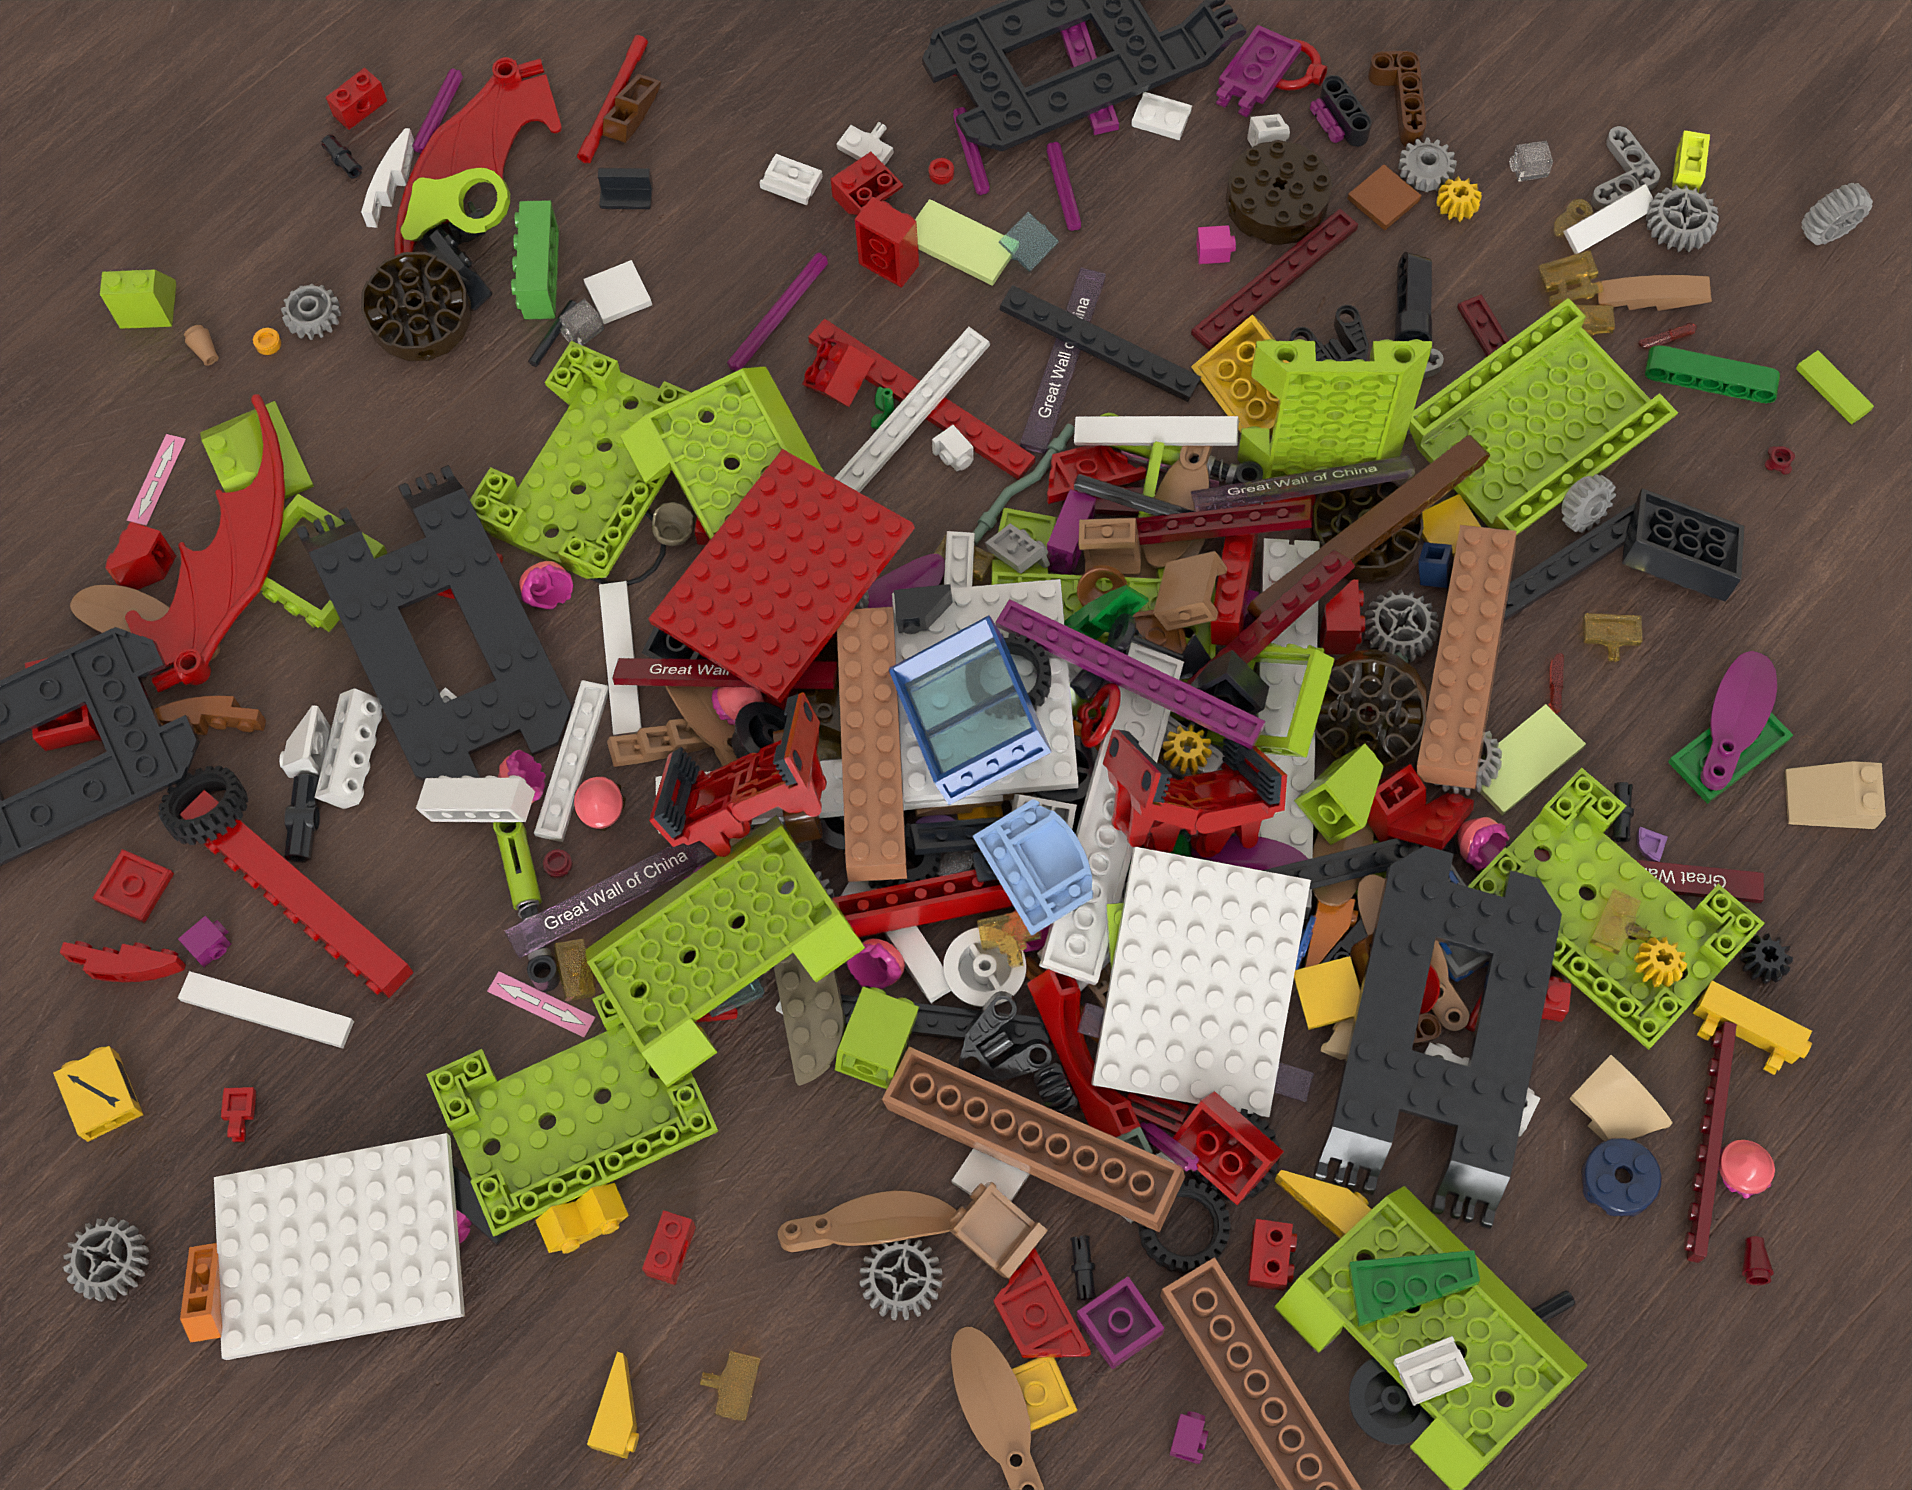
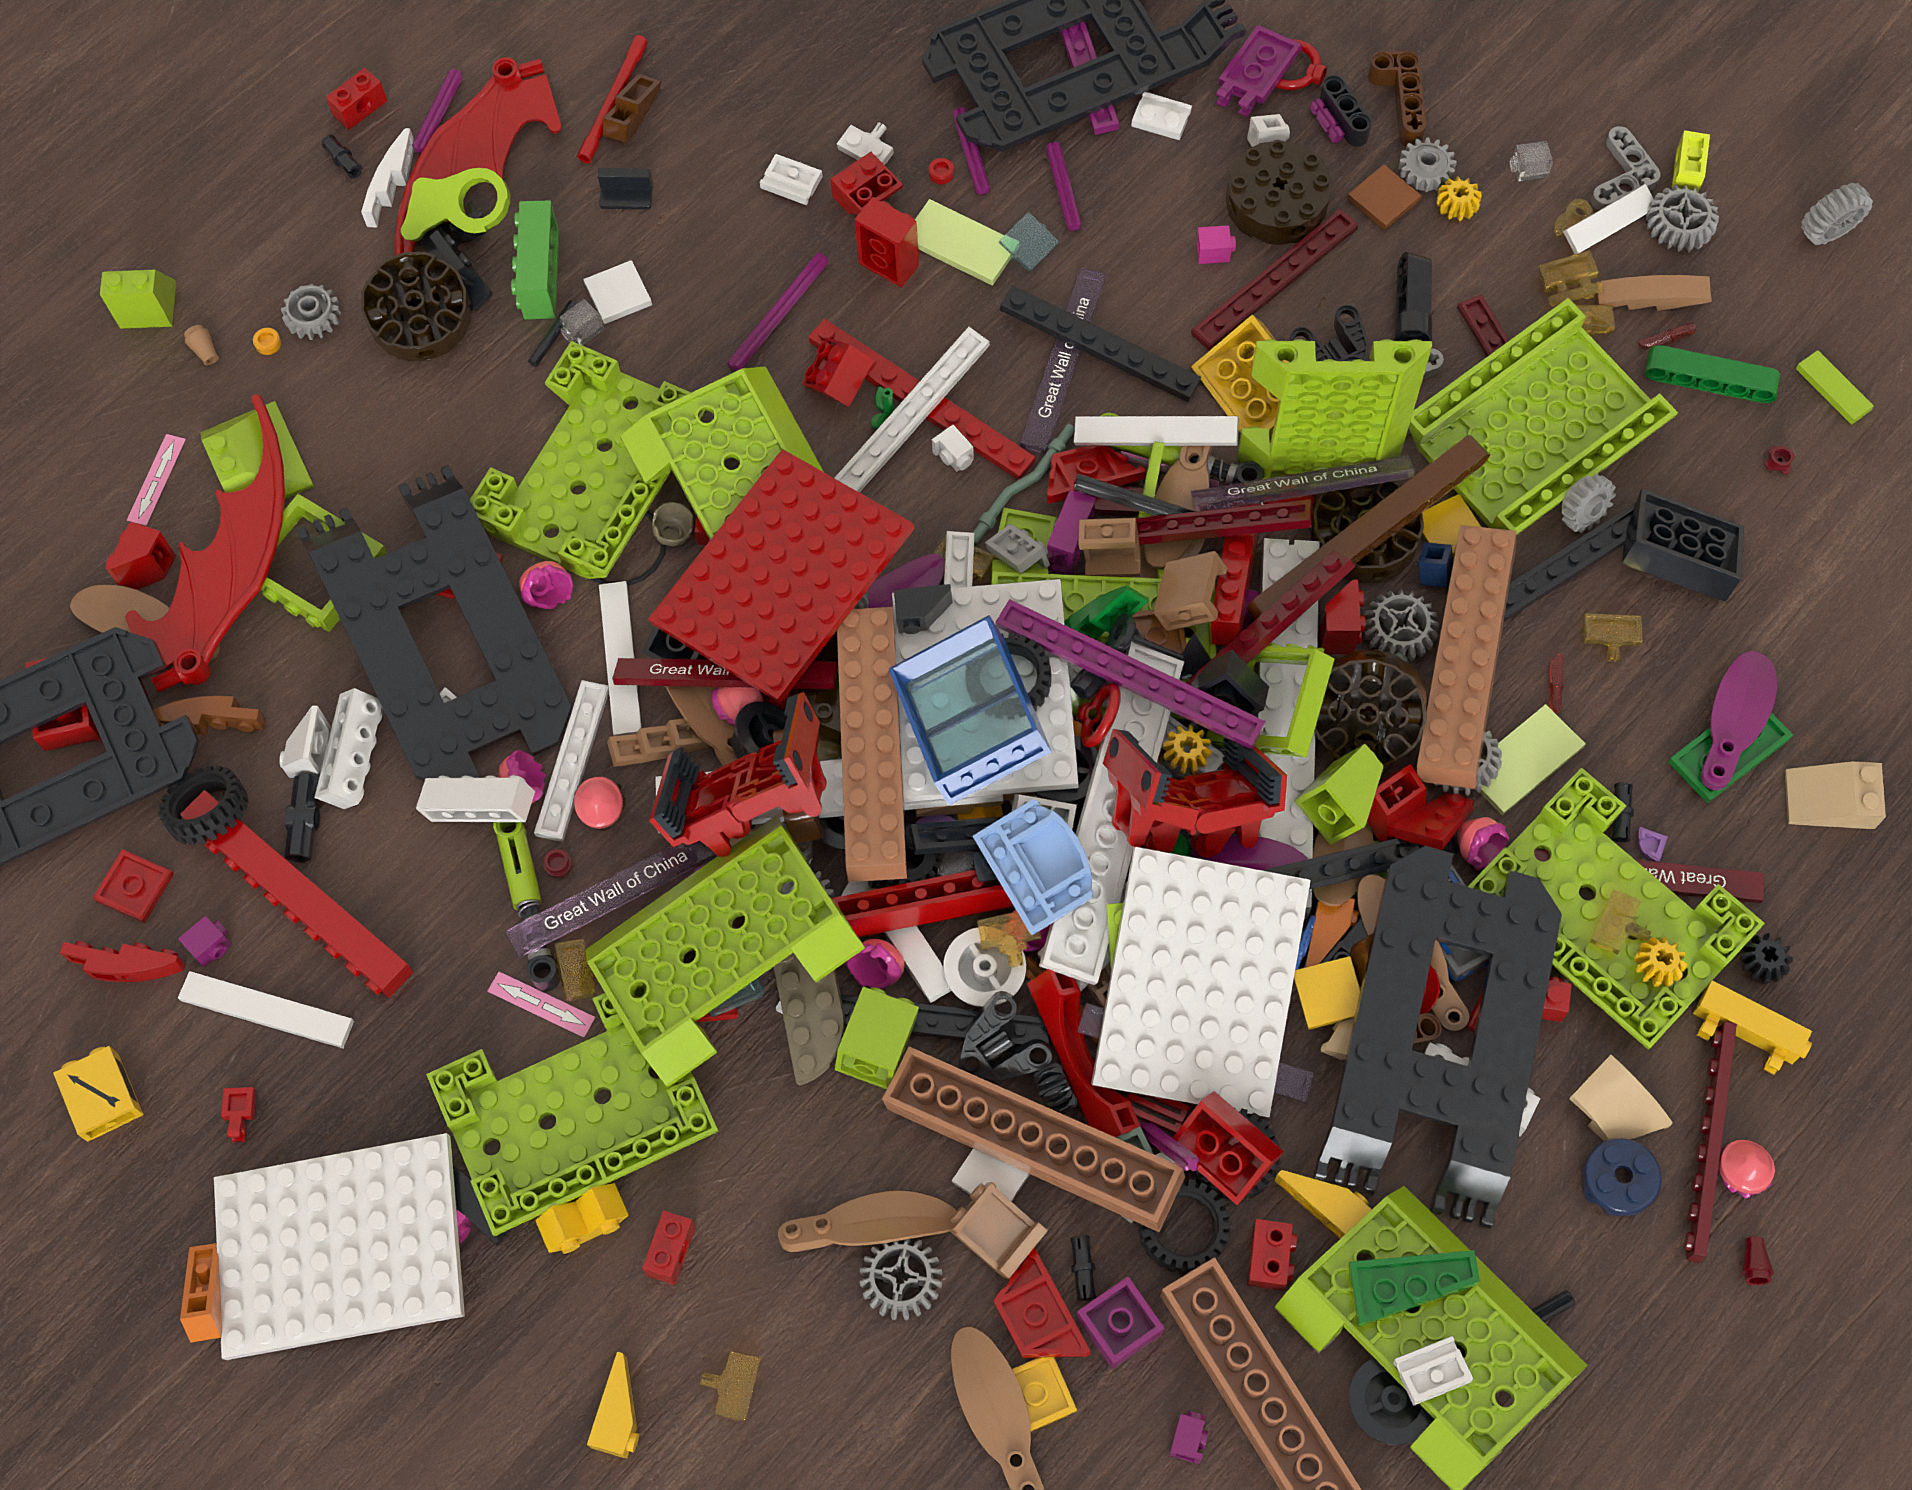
(112, 1248): light grey gear -> none
(1087, 588): dark orange piece -> none

